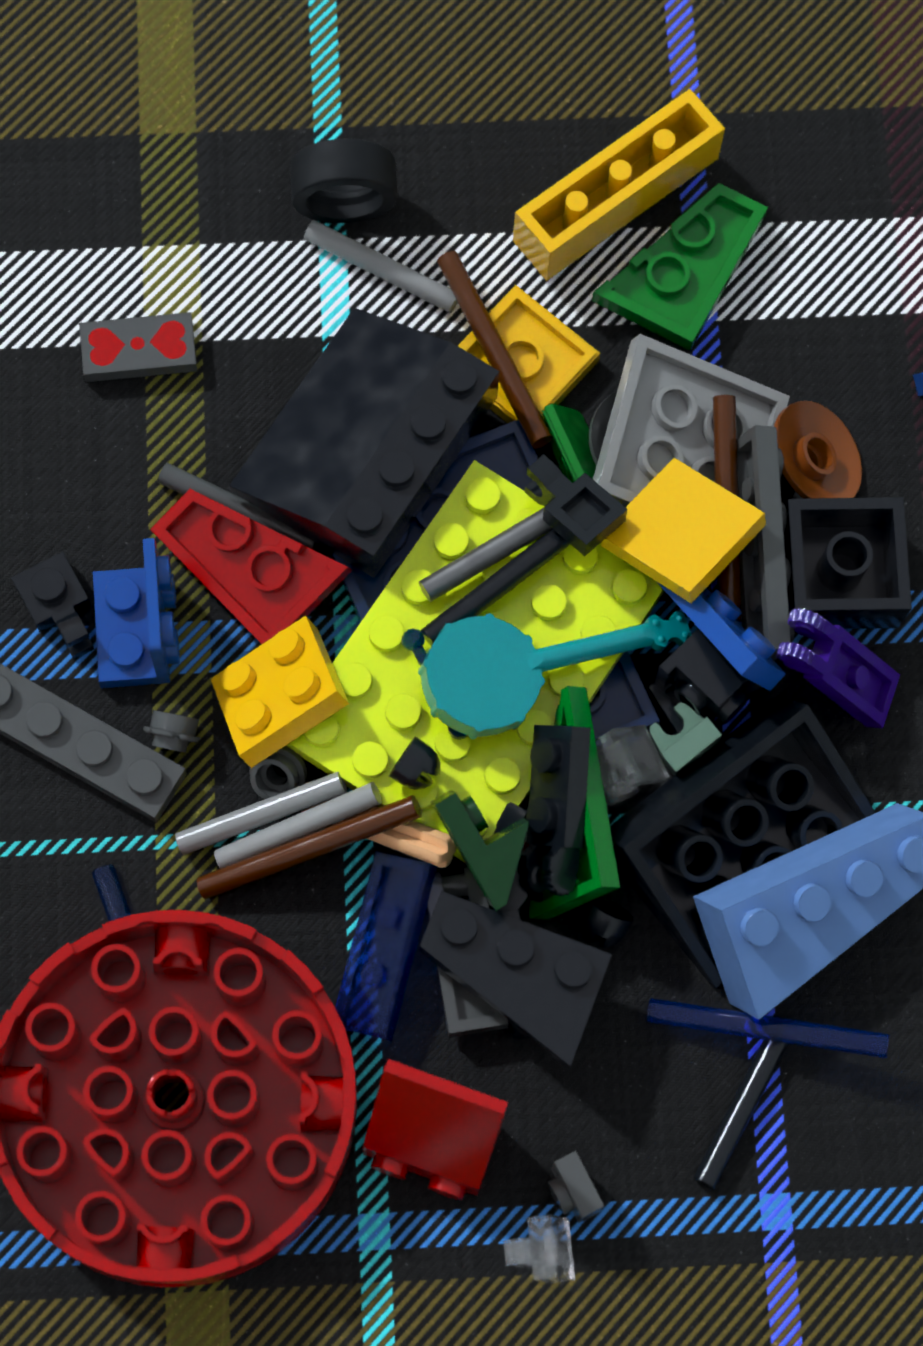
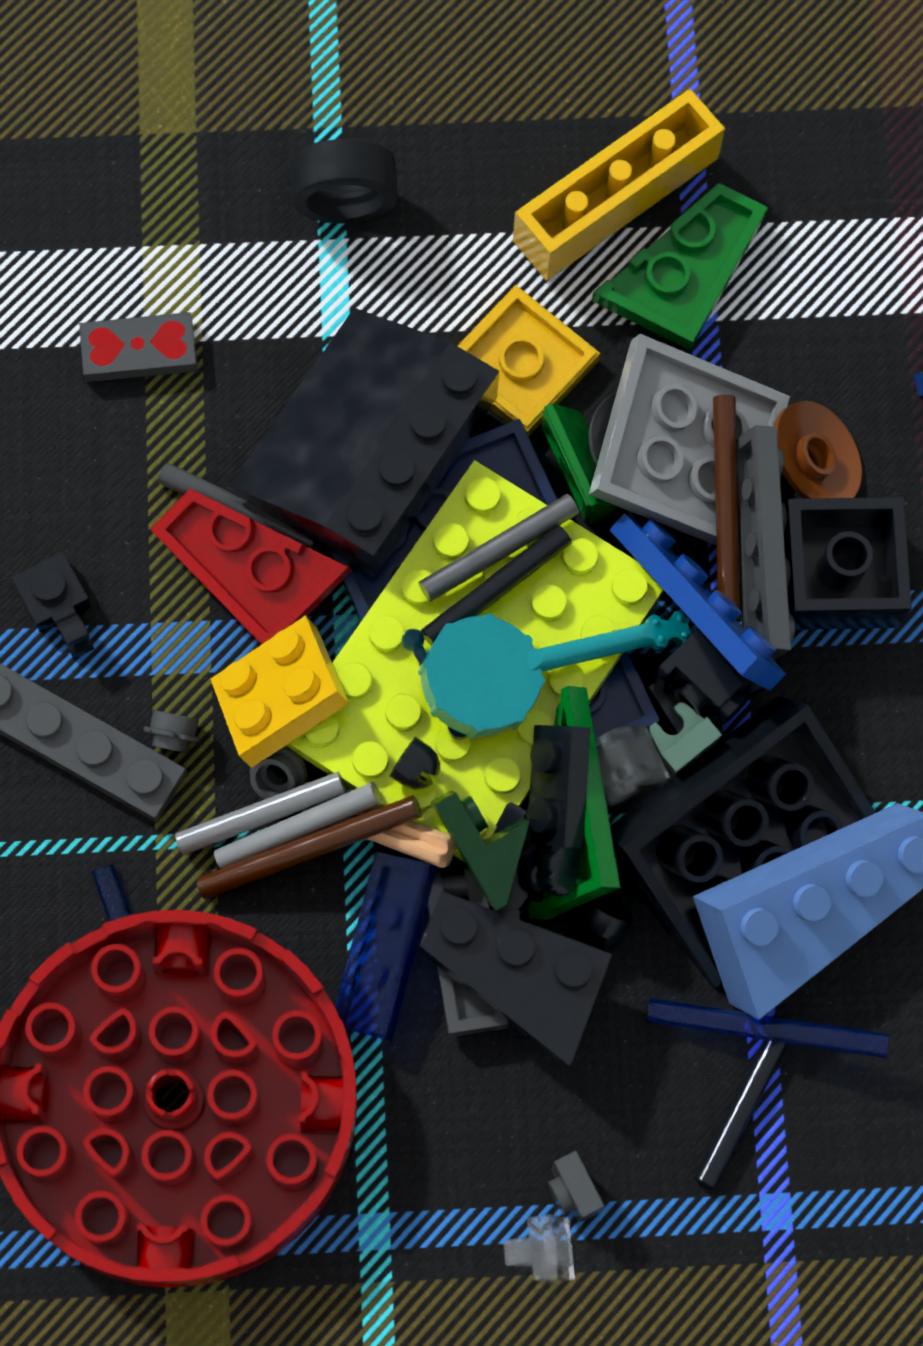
(132, 624): blue bracket -> none
(380, 265): light grey bar -> none
(433, 1130): red slope -> none
(494, 349): reddish brown bar -> none
(575, 510): black plate -> none
(684, 530): yellow tile -> none
(841, 668): dark purple hinge -> none

